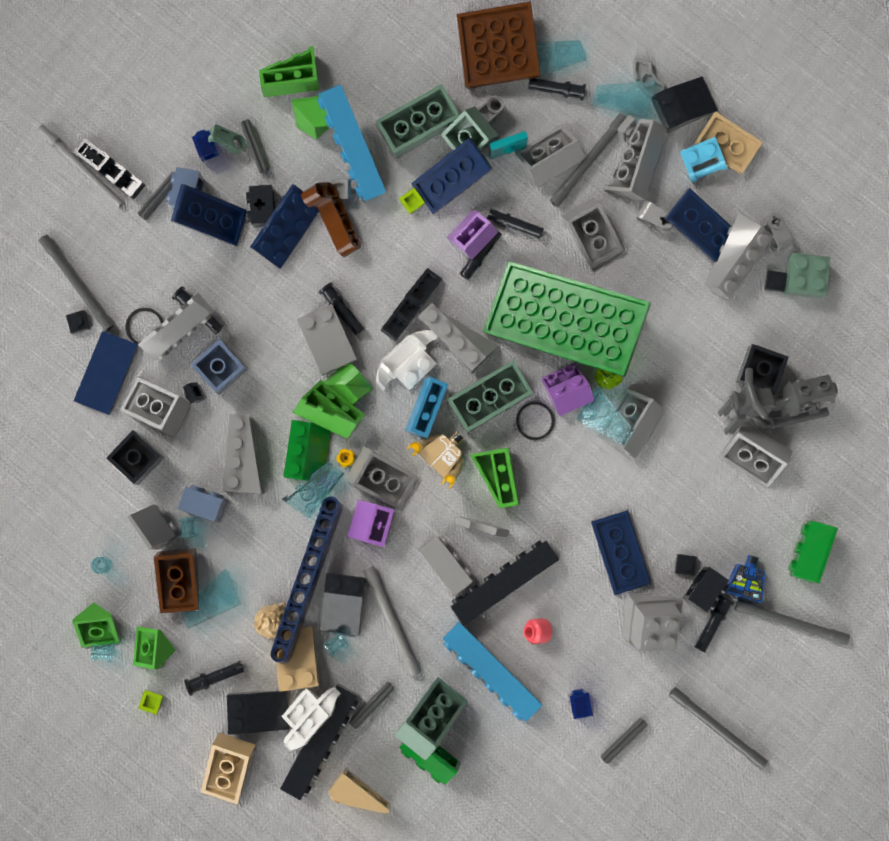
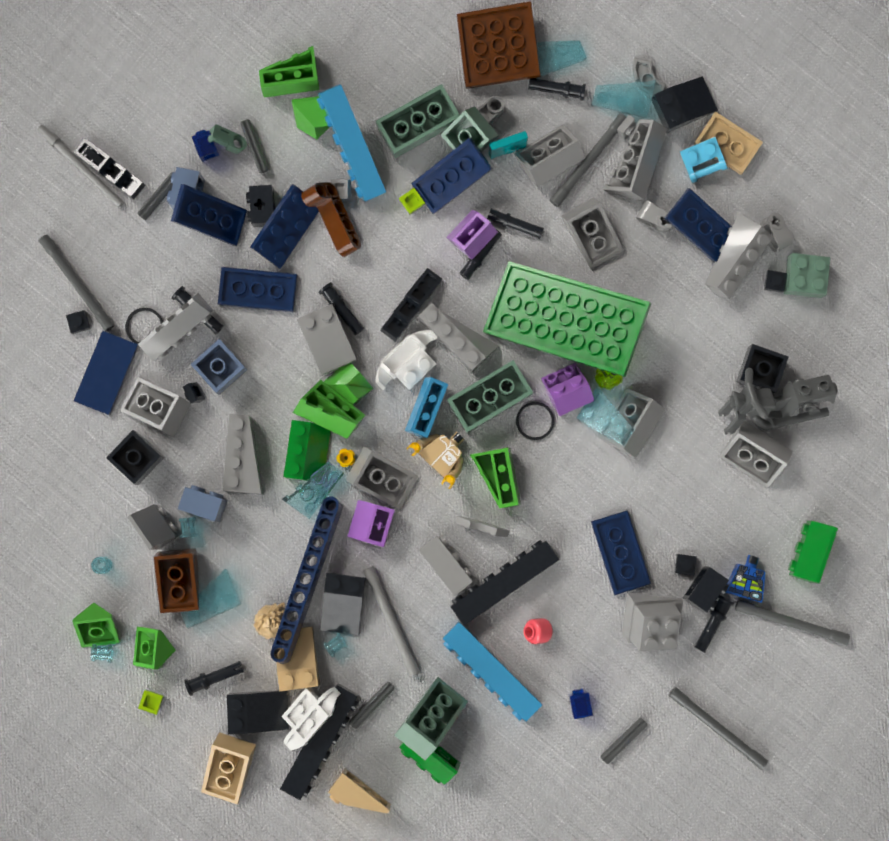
(257, 289): none -> dark blue tile

